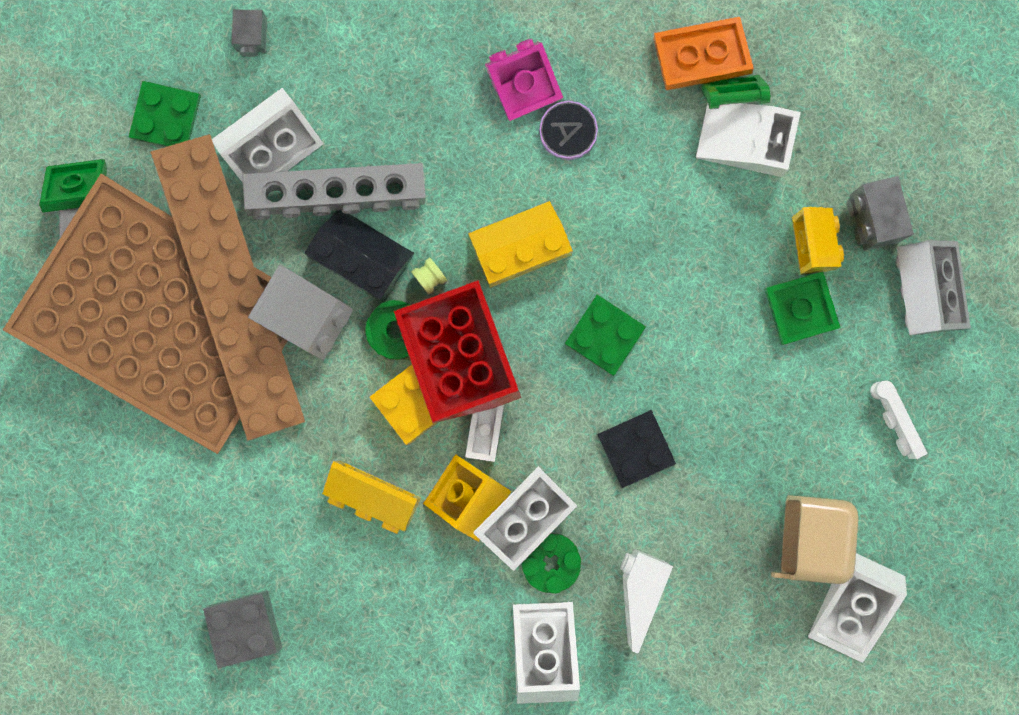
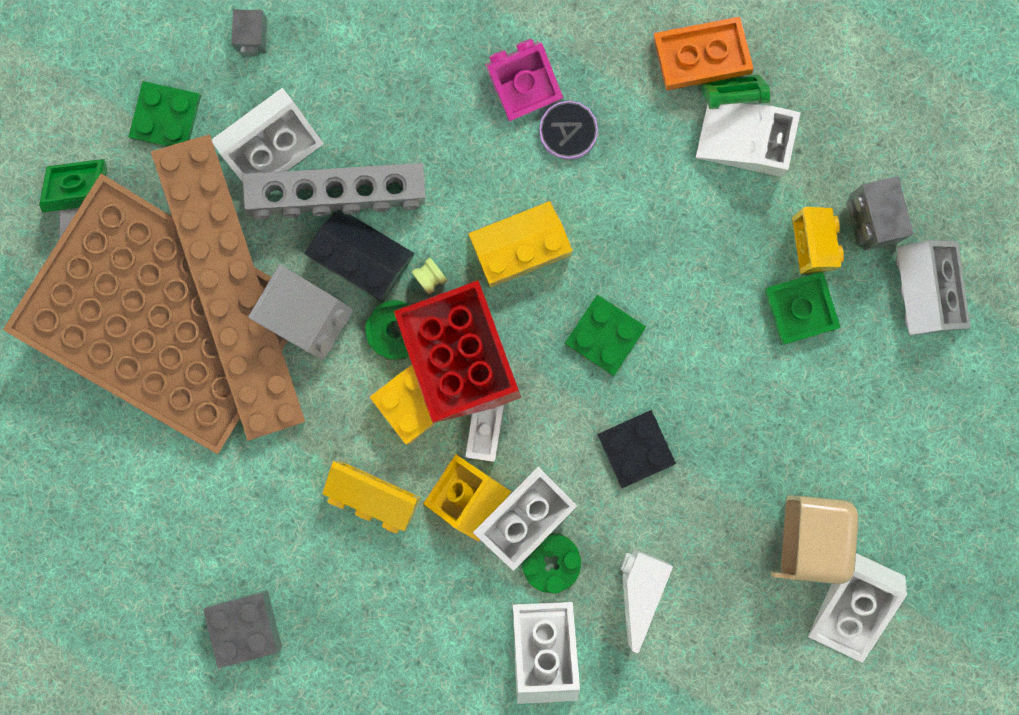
(898, 418): white plate -> none

